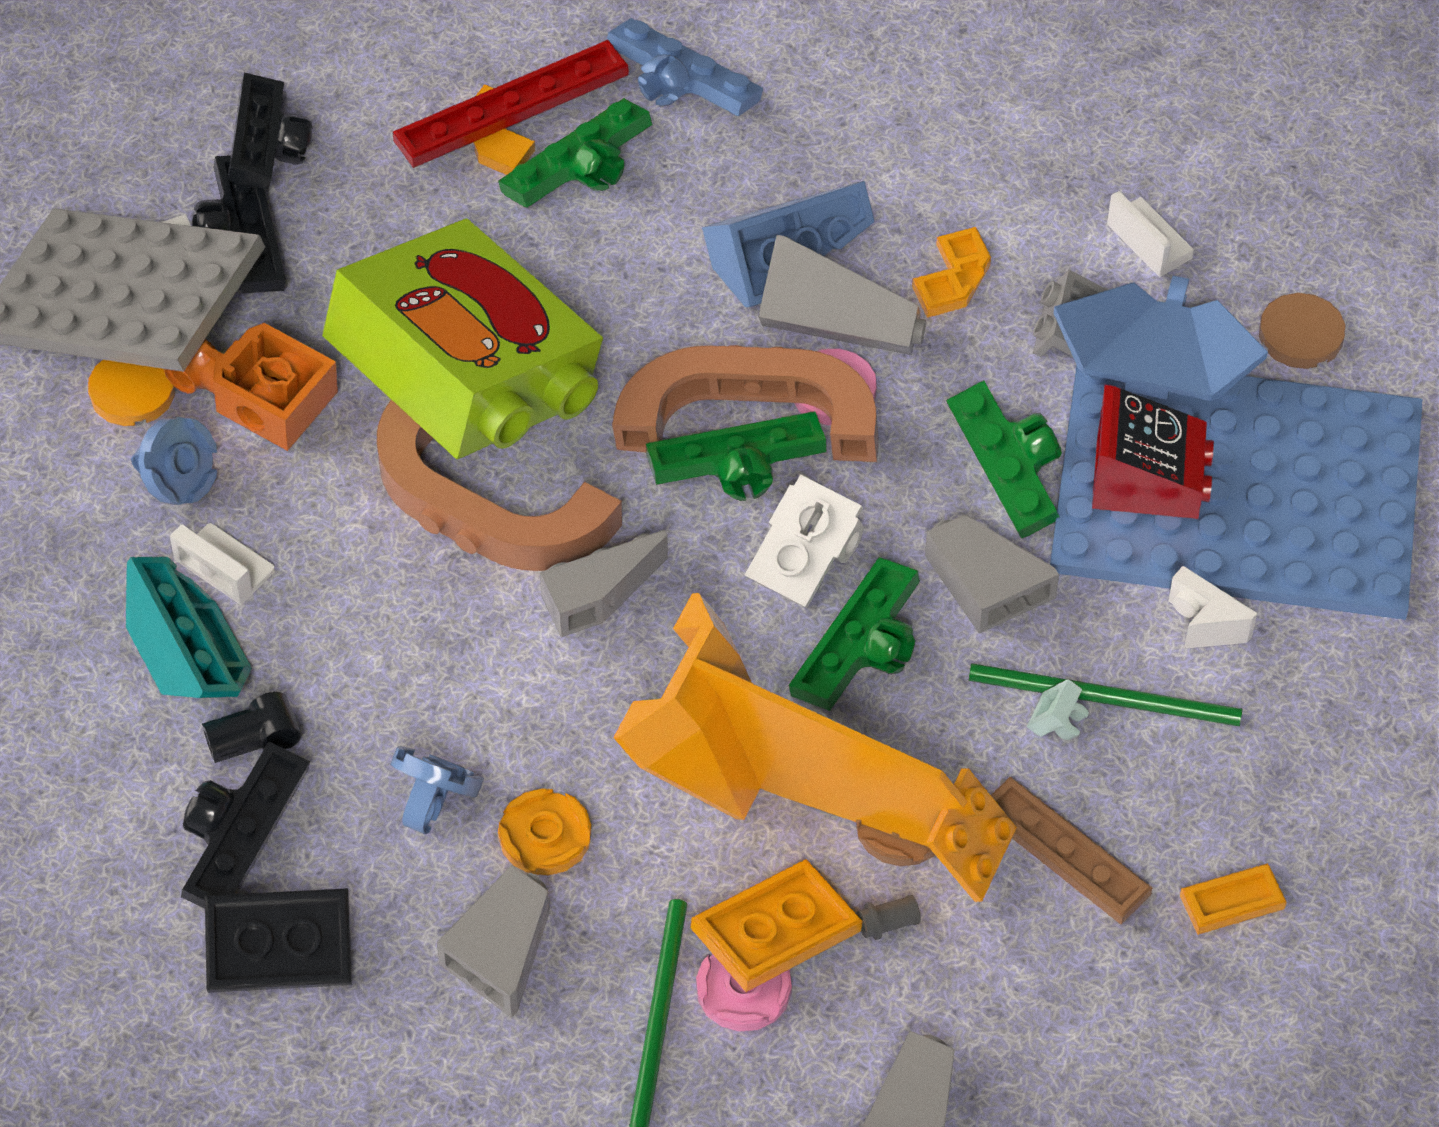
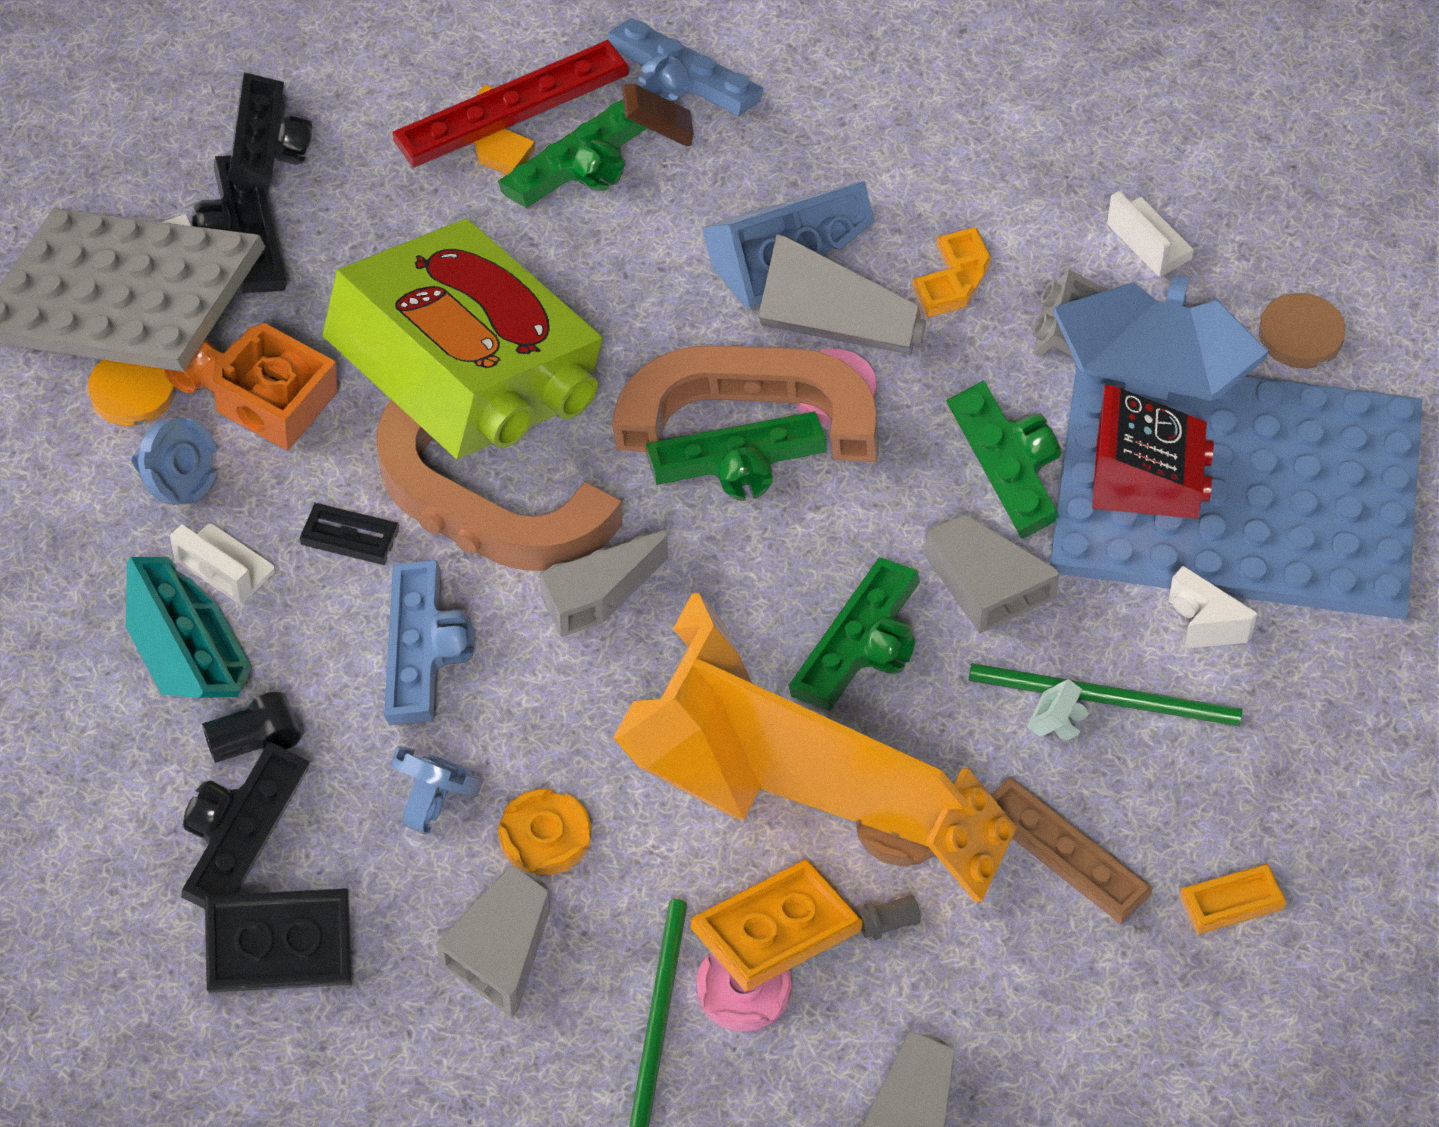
(348, 540): none -> black tile
(420, 642): none -> medium blue plate
(657, 114): none -> reddish brown tile
(795, 560): white piece -> none

